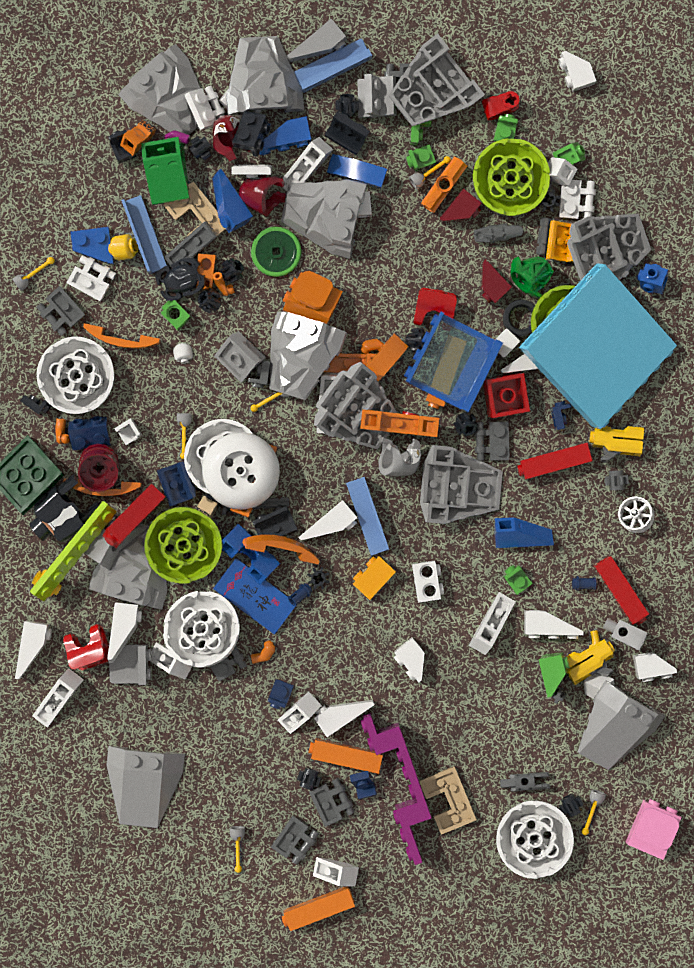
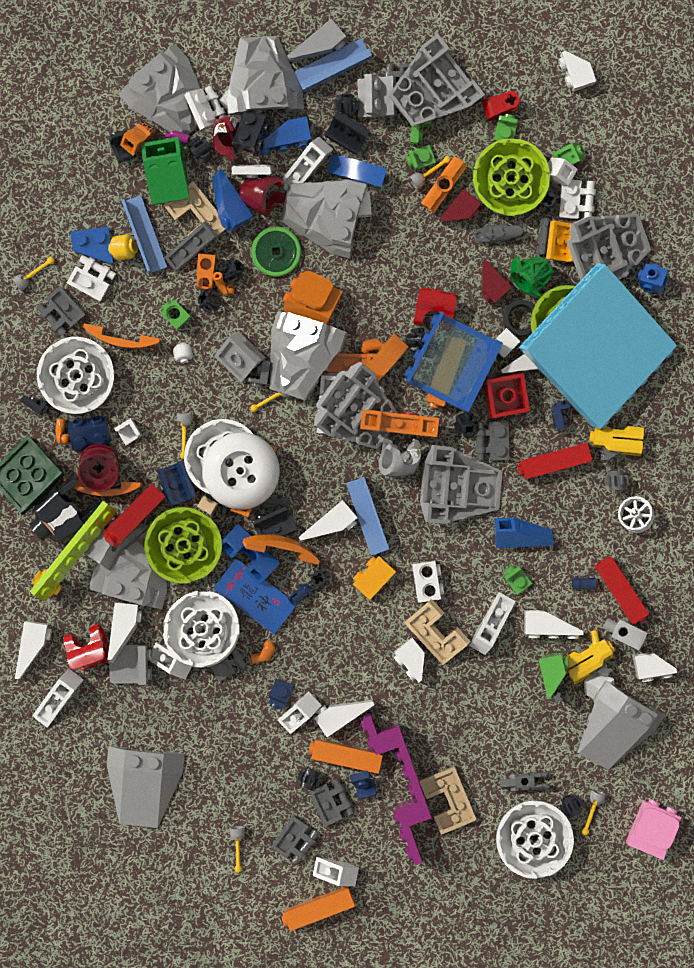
(181, 278): black shield -> none
(422, 626): none -> tan plate

